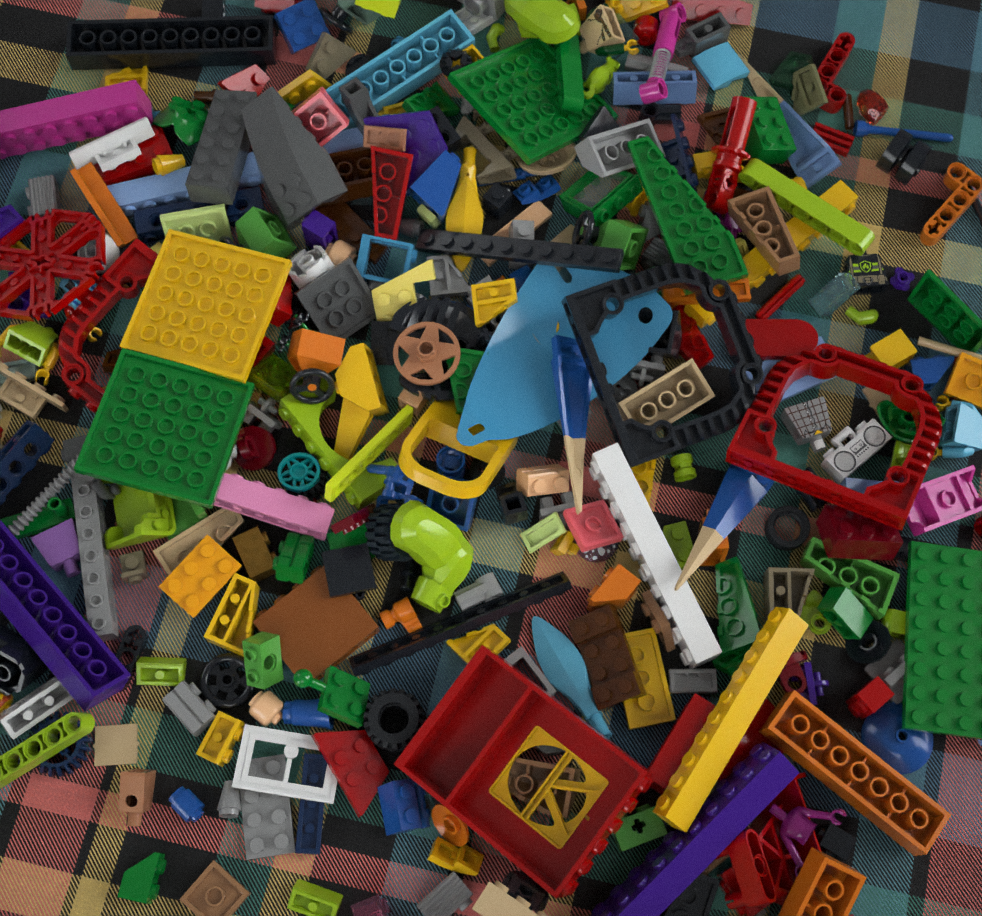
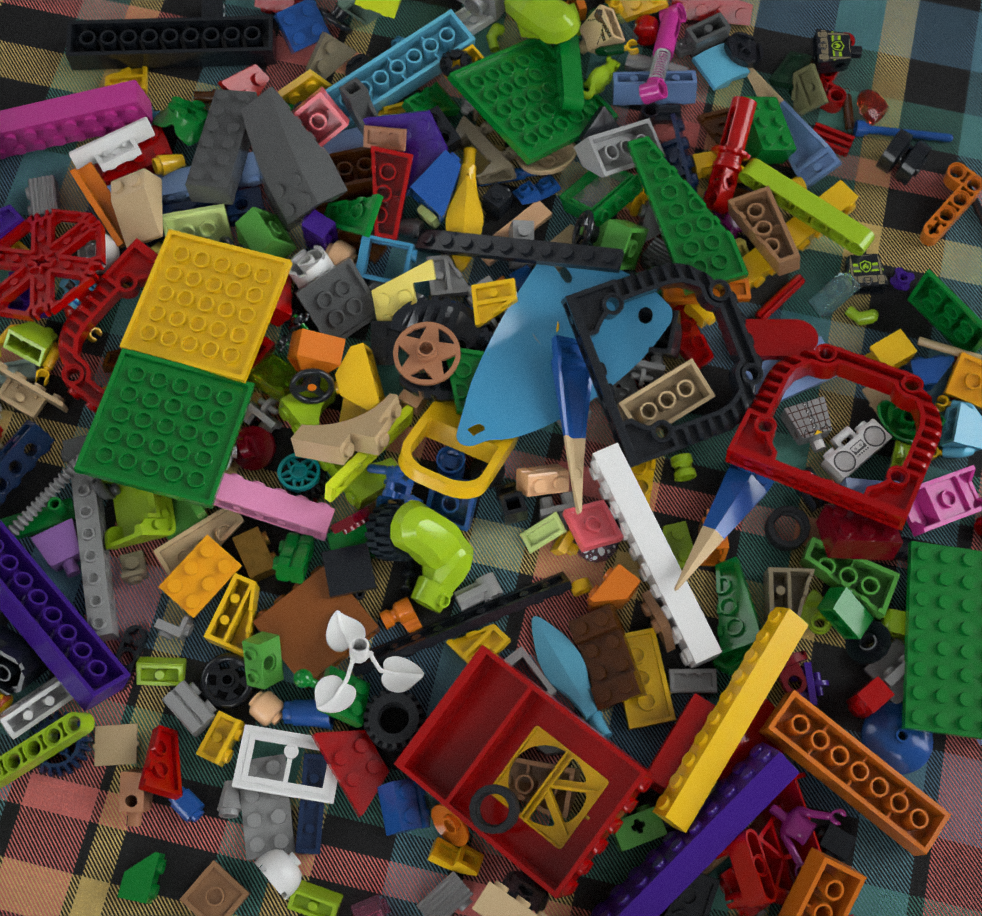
(138, 206): none -> tan slope
(162, 764): none -> red wing
(169, 630): none -> light grey bracket
(281, 871): none -> white cylinder
(339, 440): none -> tan arch
(343, 633): none -> white plant
(355, 215): none -> green wing
(475, 814): none -> black tyre
(581, 586): none -> yellow axle
(743, 50): none -> black tile
(833, 51): none -> black torso

